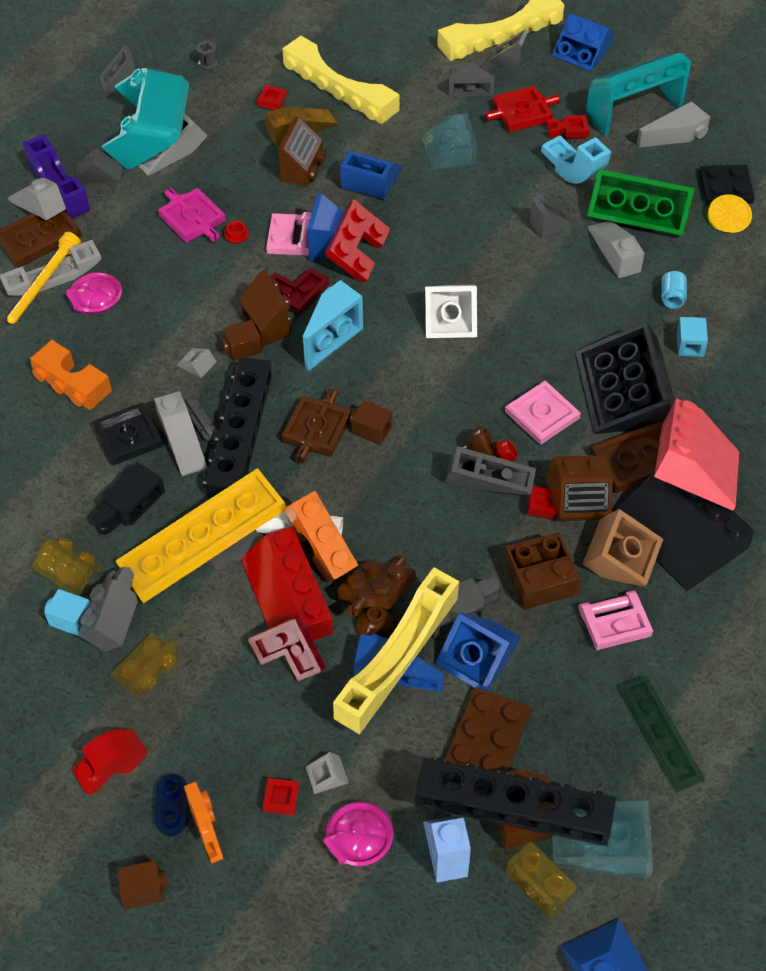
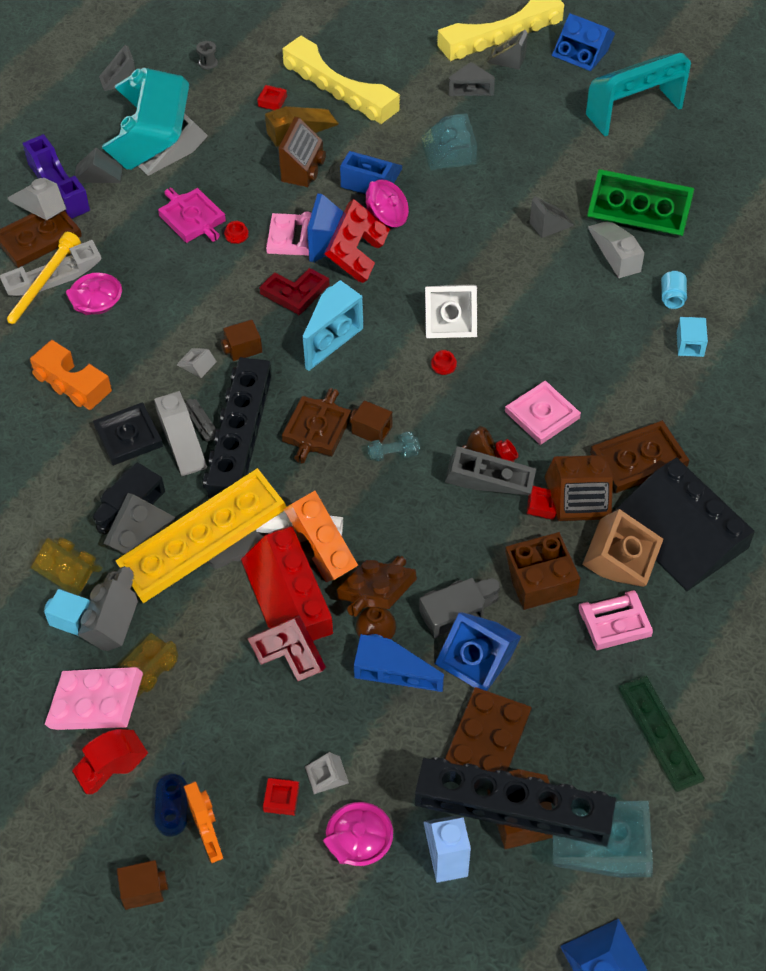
(94, 698): none -> bright pink plate
(136, 524): none -> dark grey wing
(267, 308): reddish brown slope -> none
(373, 684): light yellow arch -> none
(387, 203): none -> dark pink piece
(407, 444): none -> clear light blue bar
(443, 362): none -> red plate
(522, 108): red plate -> none
(540, 880): clear yellow bracket -> none
(570, 126): red plate -> none
(580, 164): medium azure arch -> none
(625, 381): black slope -> none
(676, 127): light grey slope -> none
(697, 455): coral slope -> none
(726, 180): black plate -> none
(729, 213): yellow wheel -> none

